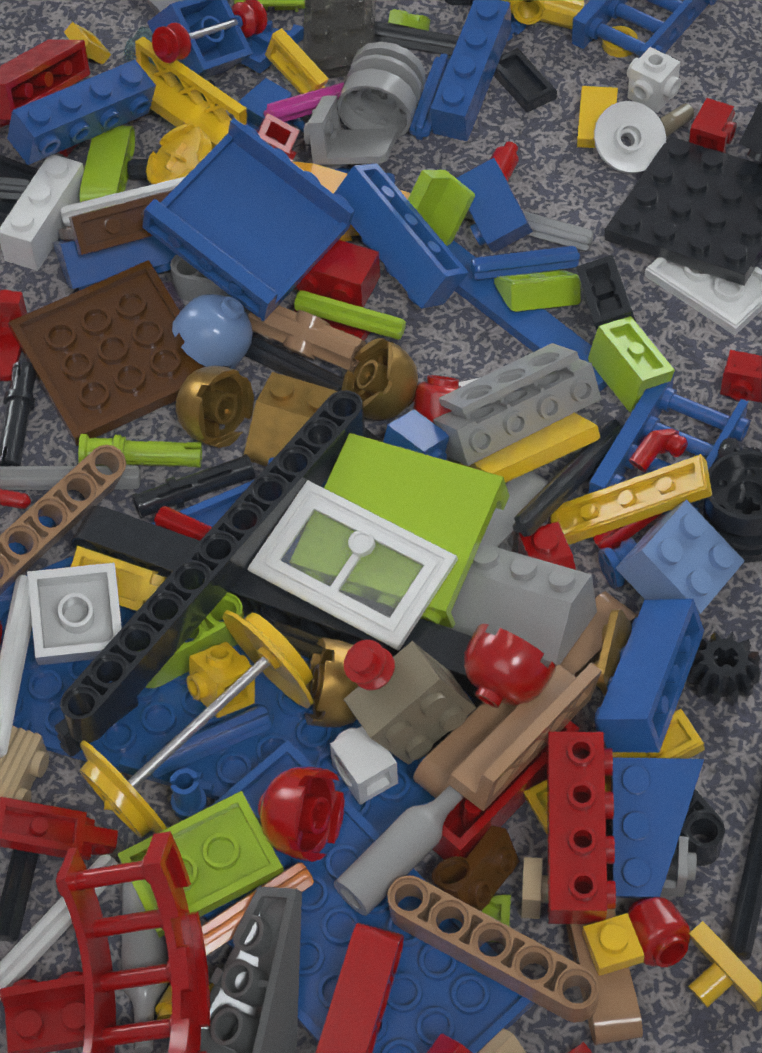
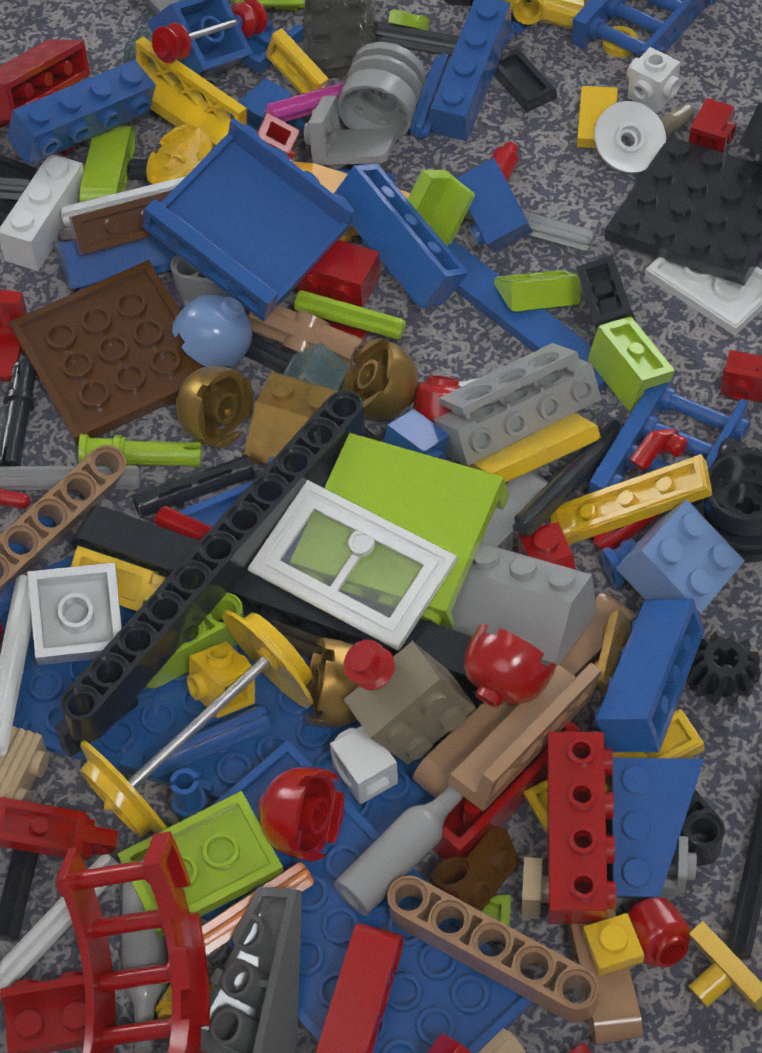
(94, 47): yellow plate -> none
(318, 367): none -> clear light blue panel
(524, 262): blue axle -> none

